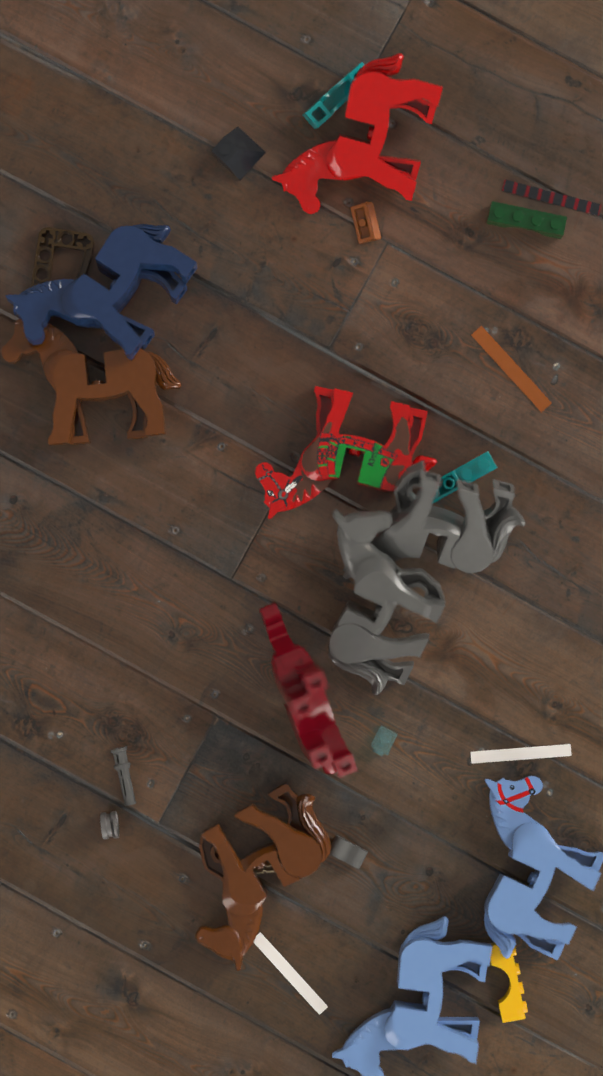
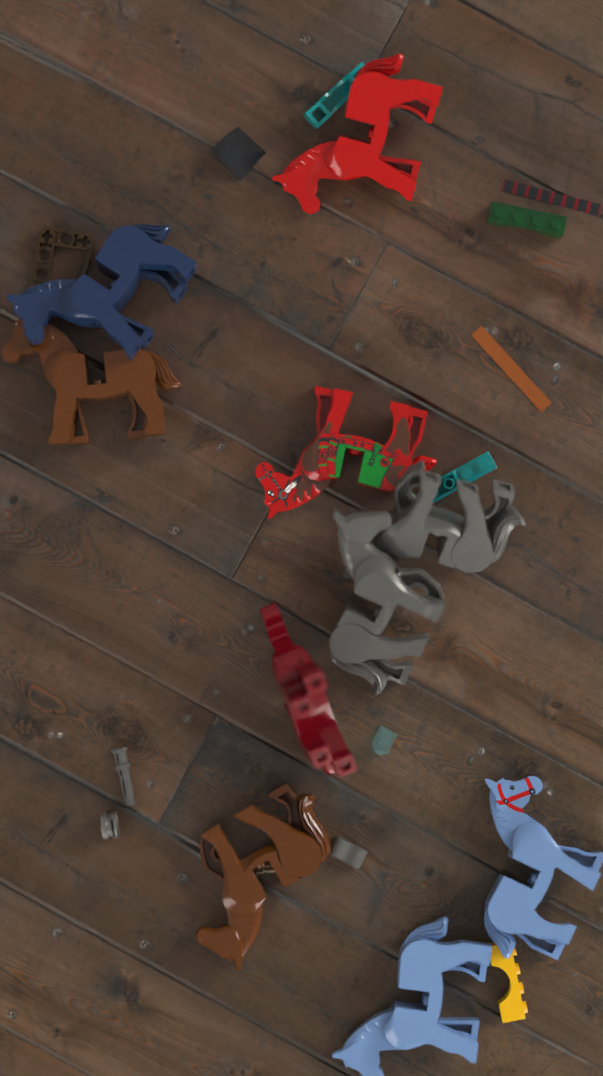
(289, 973): white sticker -> none
(365, 222): dark orange slope -> none
(521, 753): white sticker -> none

